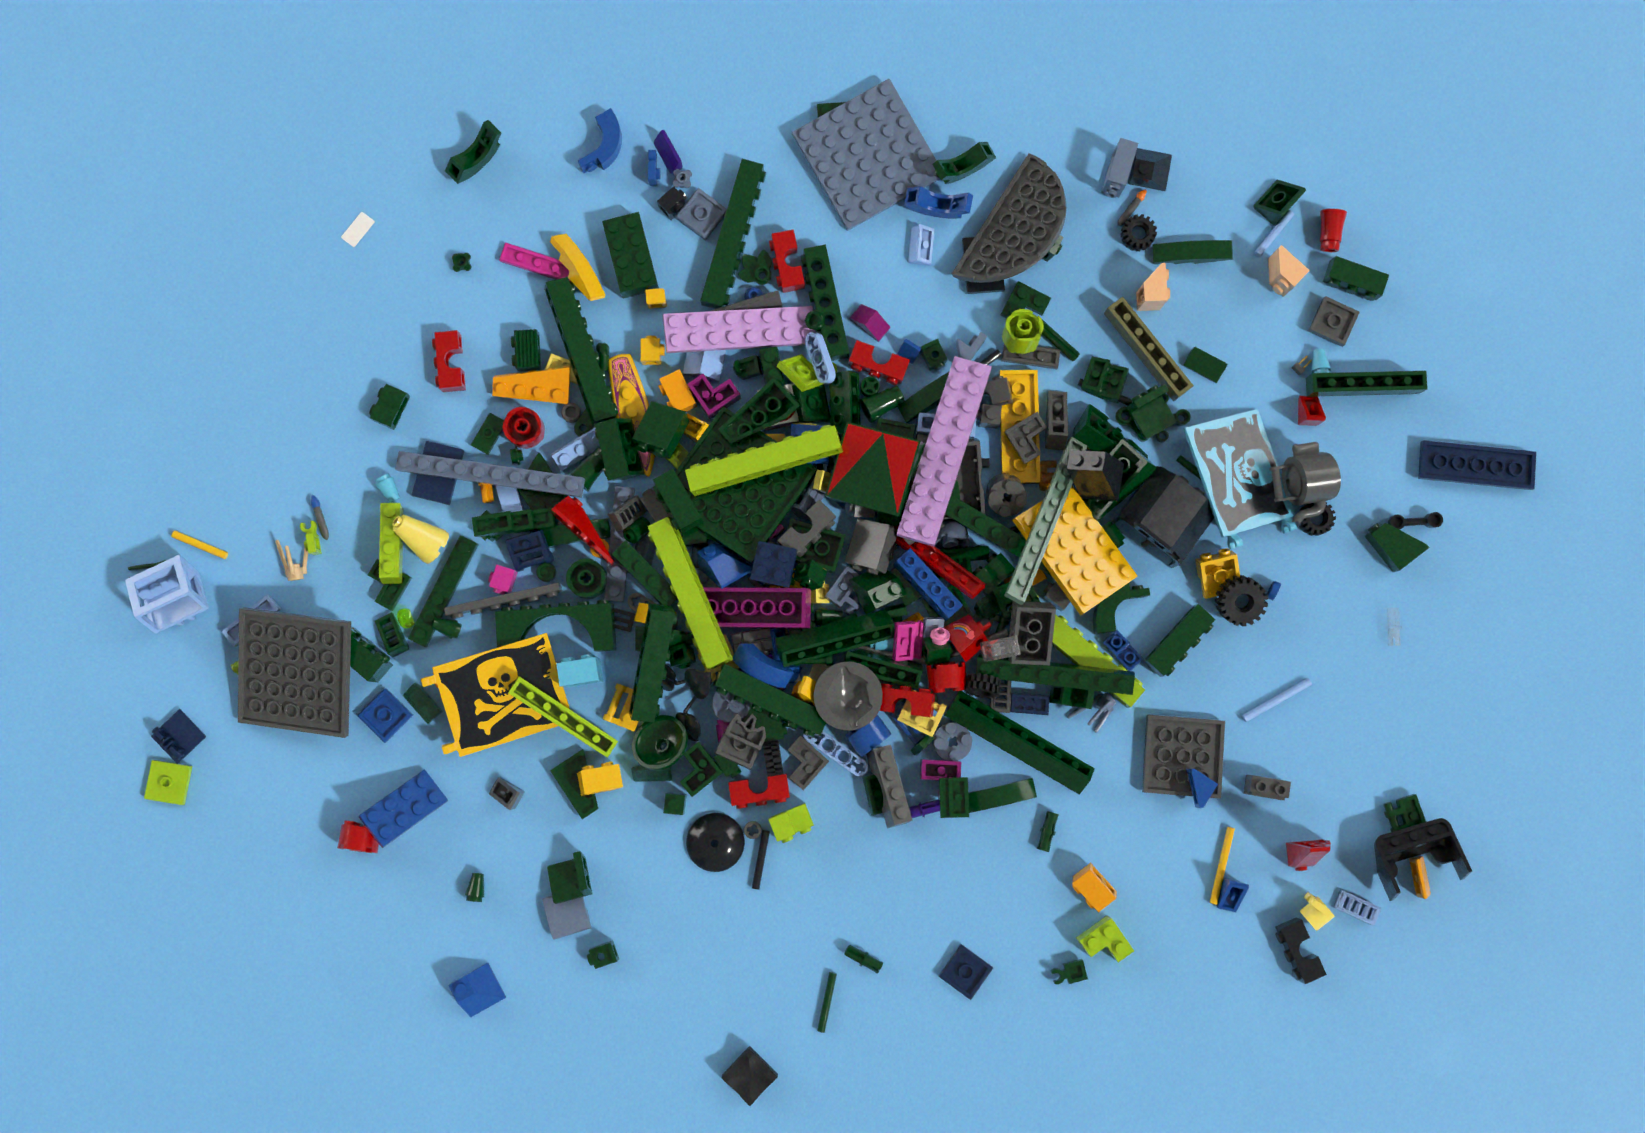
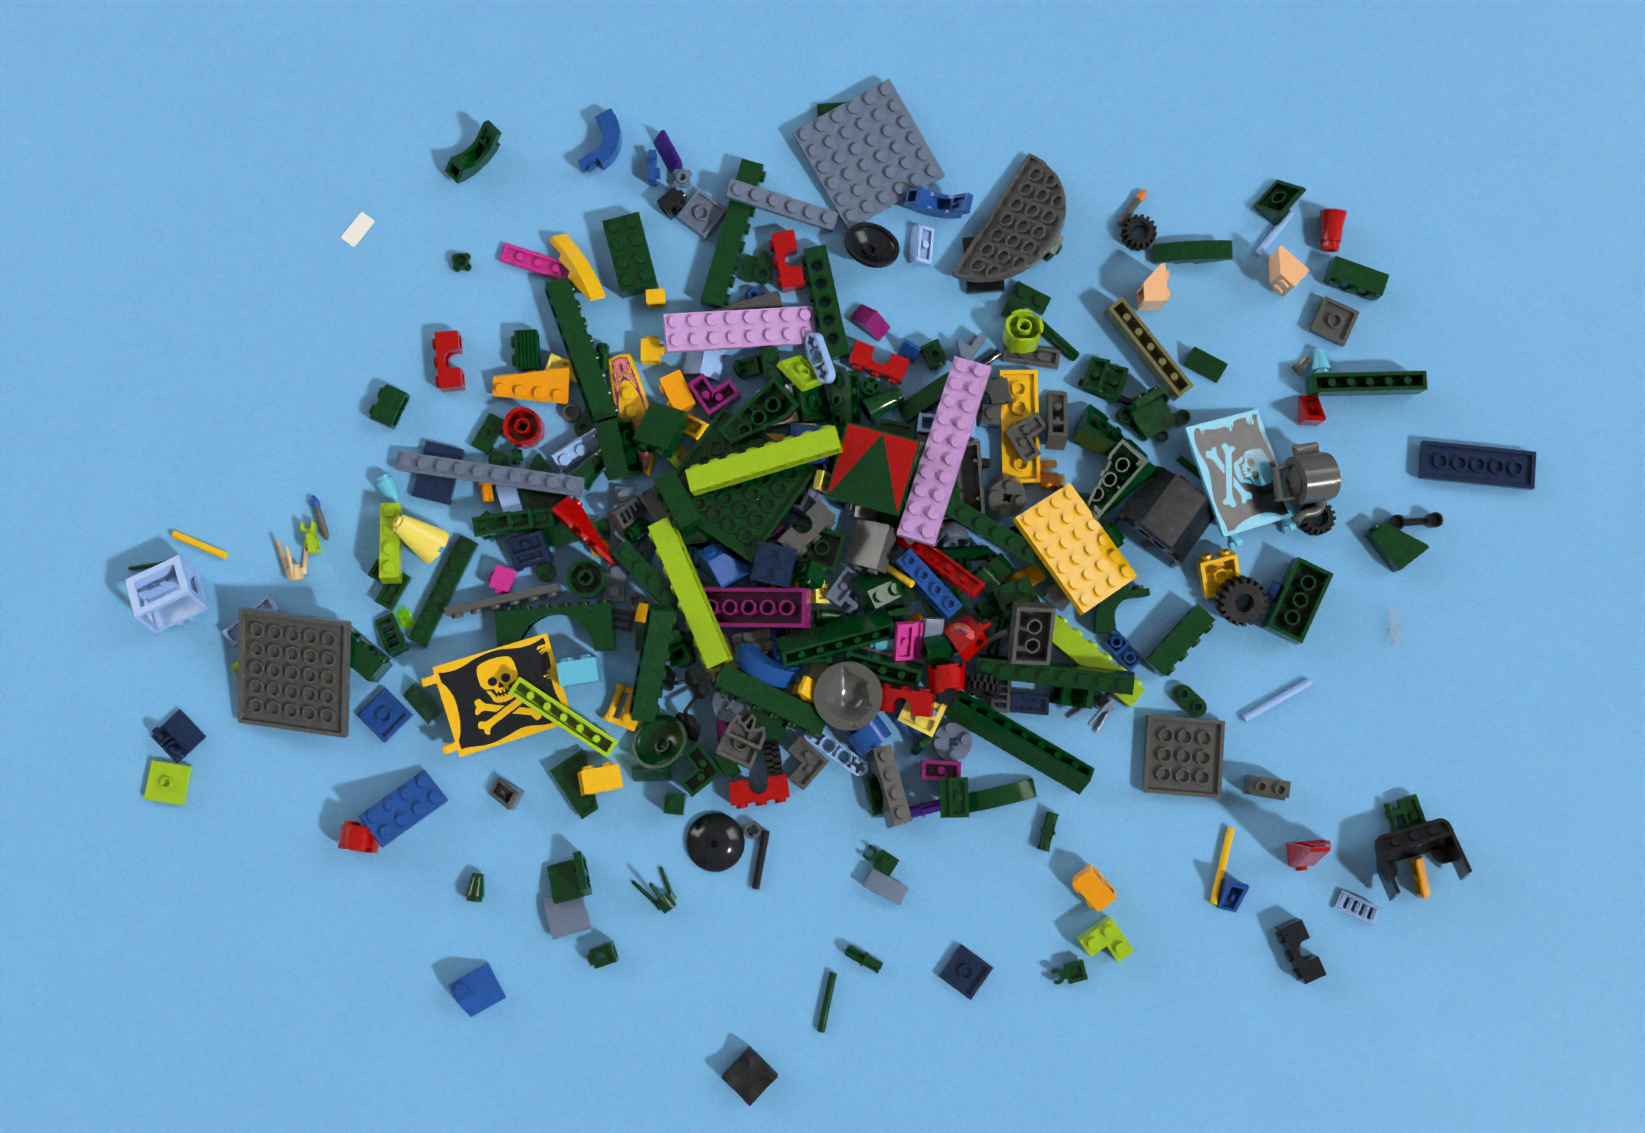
(447, 627): dark green cone -> none
(498, 458): none -> dark green plate
(664, 902): none -> dark green plant
(781, 205): none -> sand blue plate
(790, 822): lime brick -> none
(815, 320): dark green tile -> none
(871, 245): none -> black dish
(883, 862): none -> dark green plate
(885, 886): none -> sand blue slope
(900, 576): none -> yellow bar
(940, 636): bright pink plate -> none
(964, 164): dark green arch -> none
(1000, 648): clear slope -> none
(1042, 527): sand green plate -> none
(1095, 474): black slope -> none
(1119, 168): sand blue window -> none
(1150, 169): black slope -> none
(1189, 700): none -> dark green plate
(1201, 787): blue slope -> none
(1297, 600): none -> dark green brick
(1316, 911): light yellow piece -> none

